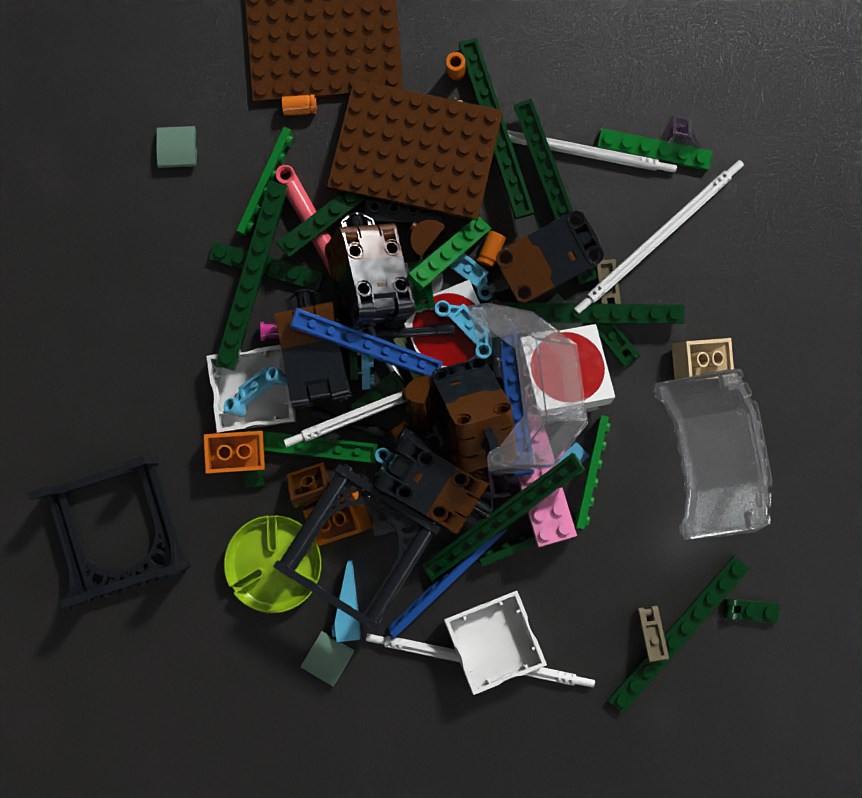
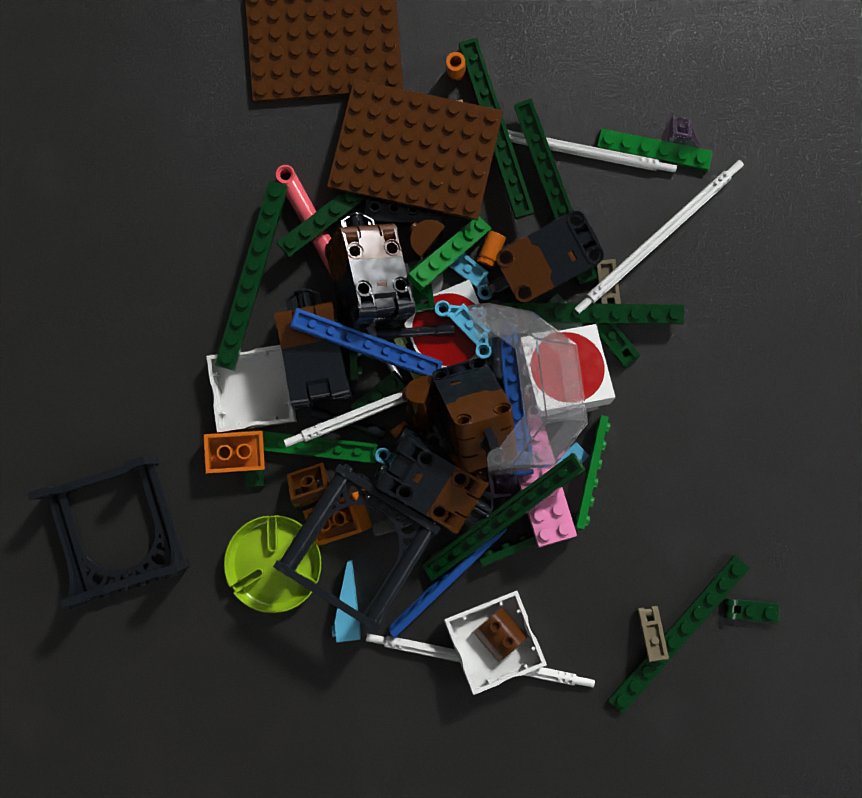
(176, 147): sand green slope -> none
(253, 388): medium azure plate -> none
(268, 331): dark pink bush -> none
(269, 174): green plate -> none
(274, 268): dark green plate -> none
(299, 105): orange piece -> none
(327, 658): sand green slope -> none
(367, 378): medium azure plate -> none
(500, 634): none -> reddish brown brick
(701, 357): tan slope -> none
(720, 453): clear windscreen -> none

